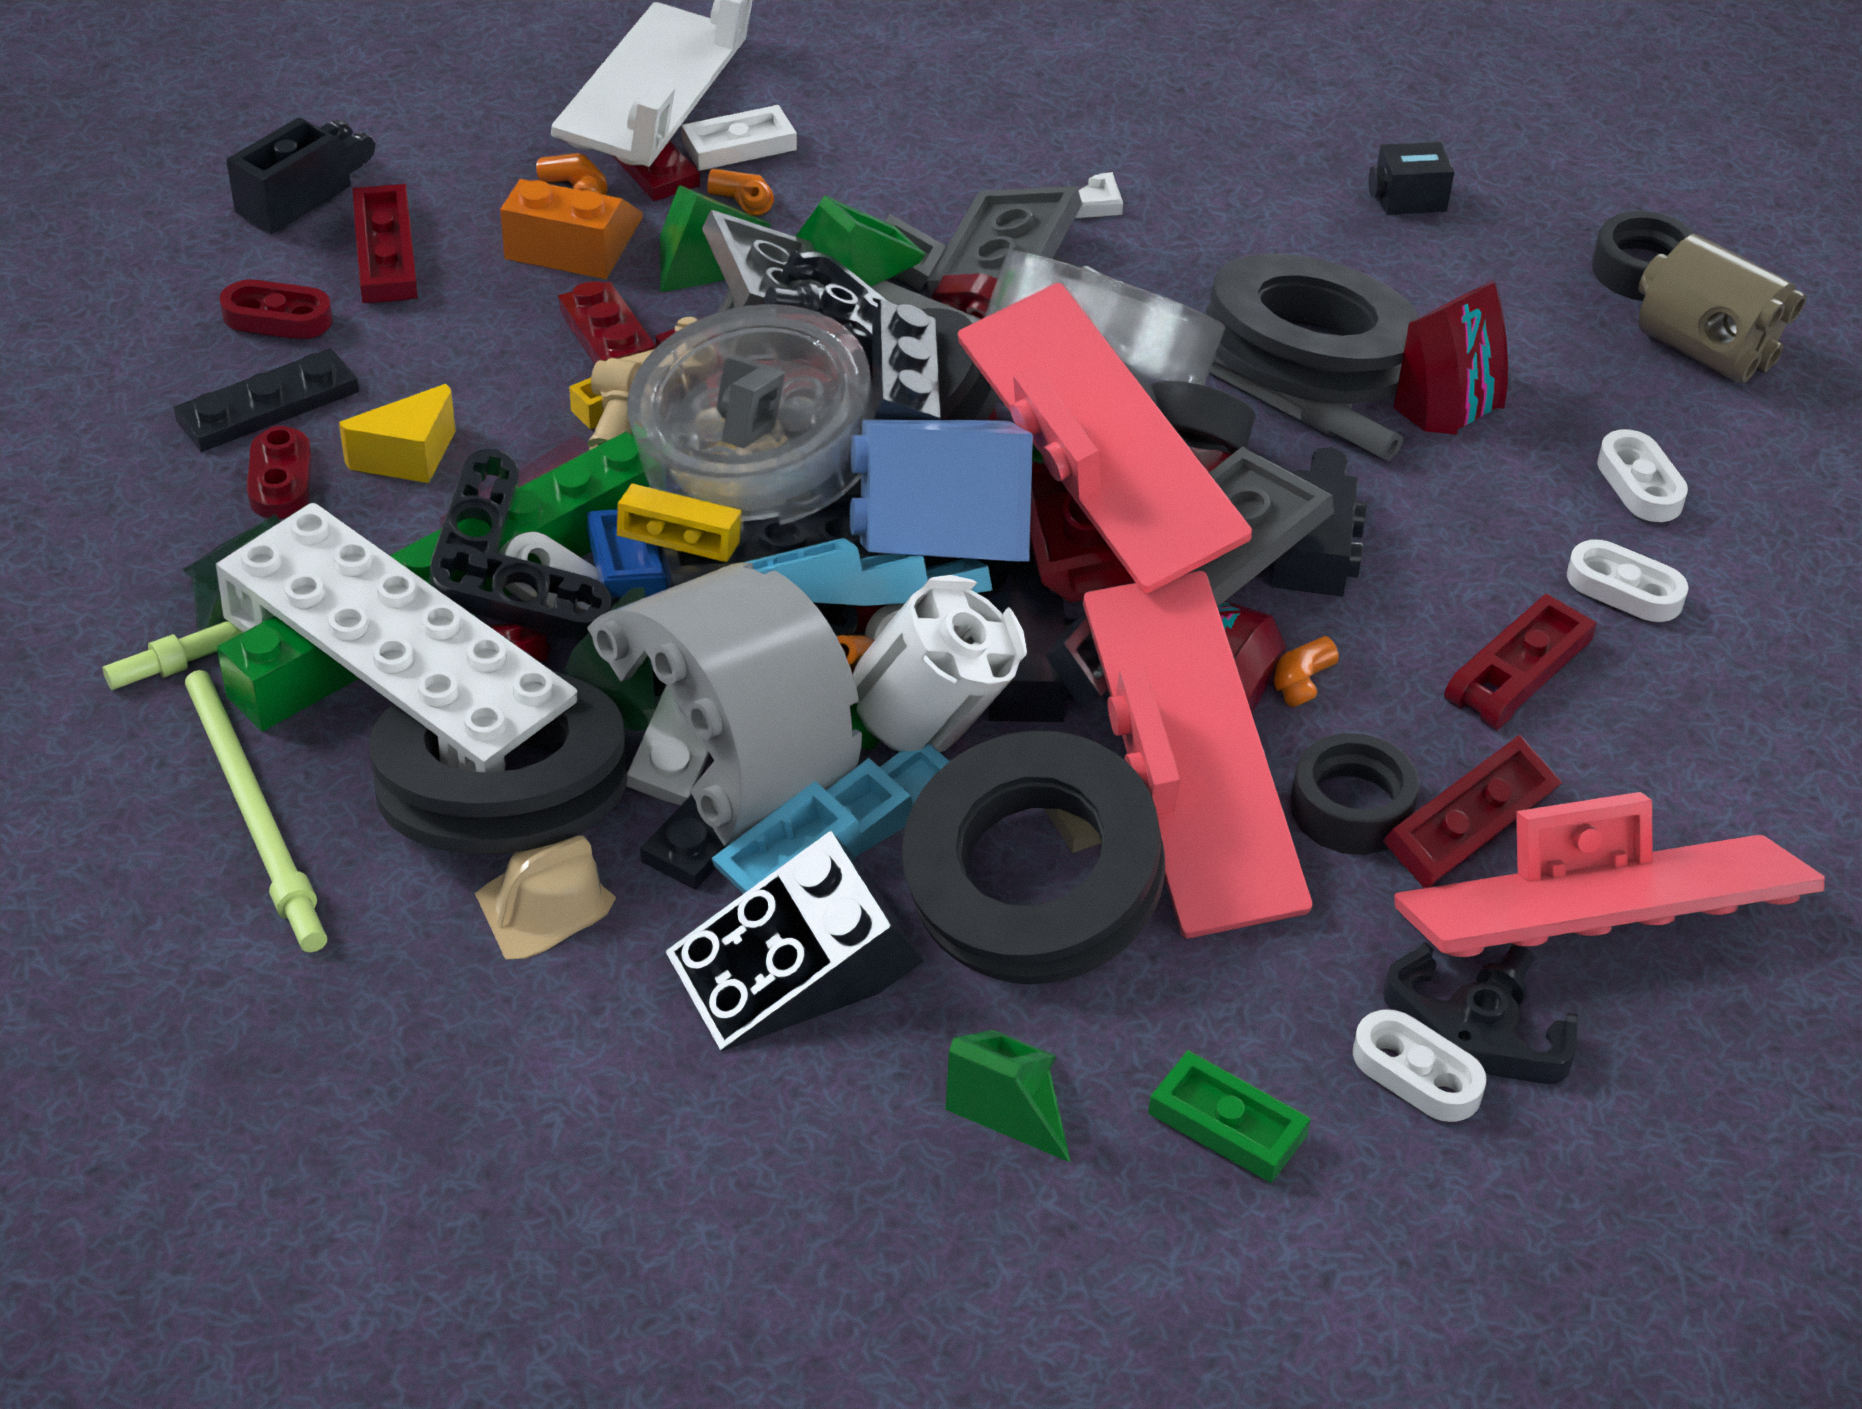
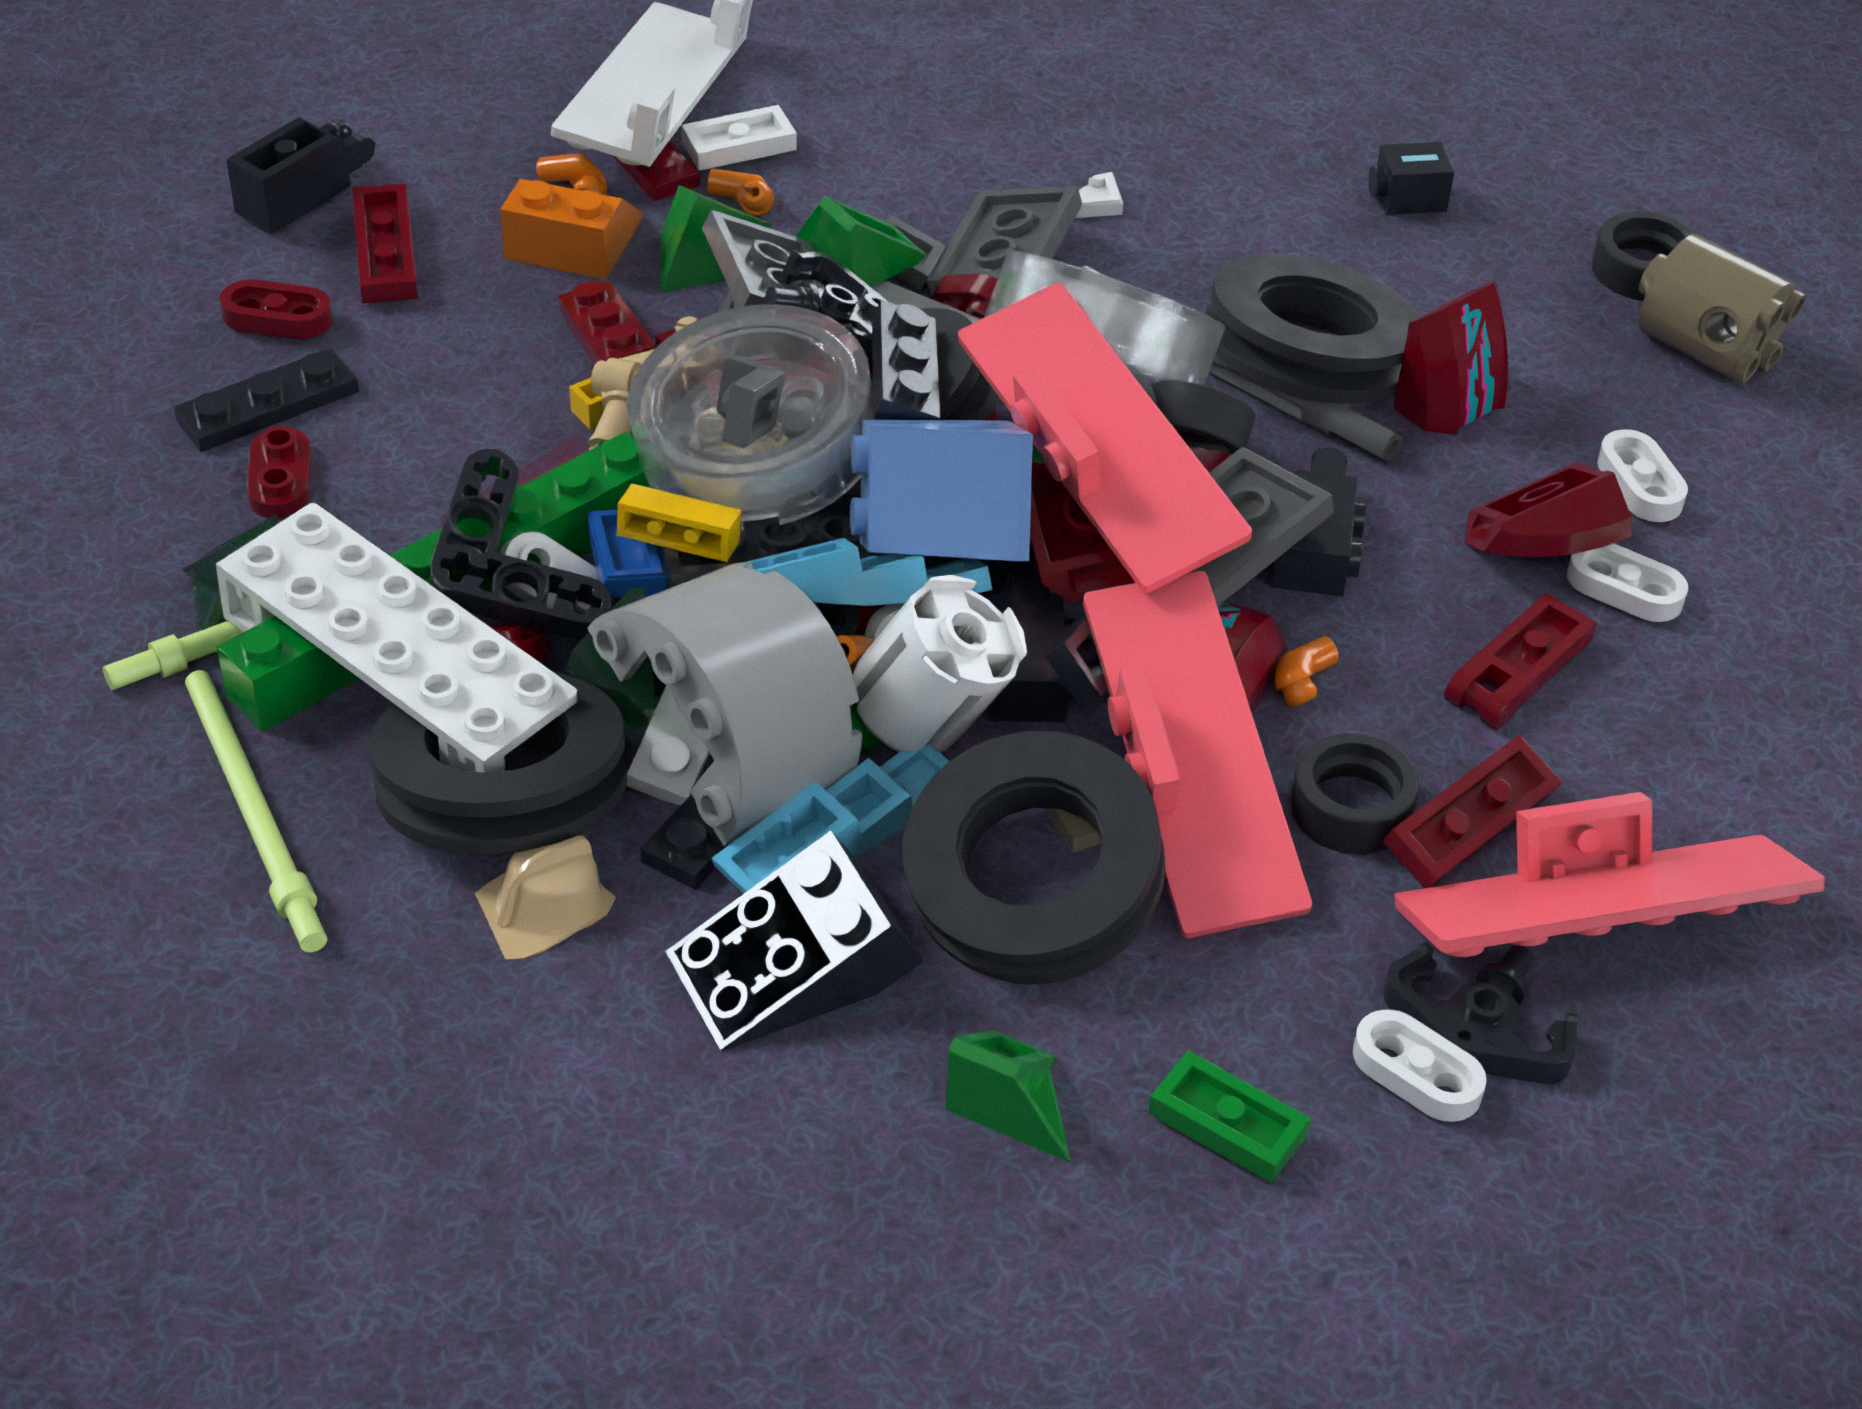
(401, 437): yellow slope -> none
(1553, 516): none -> dark red slope

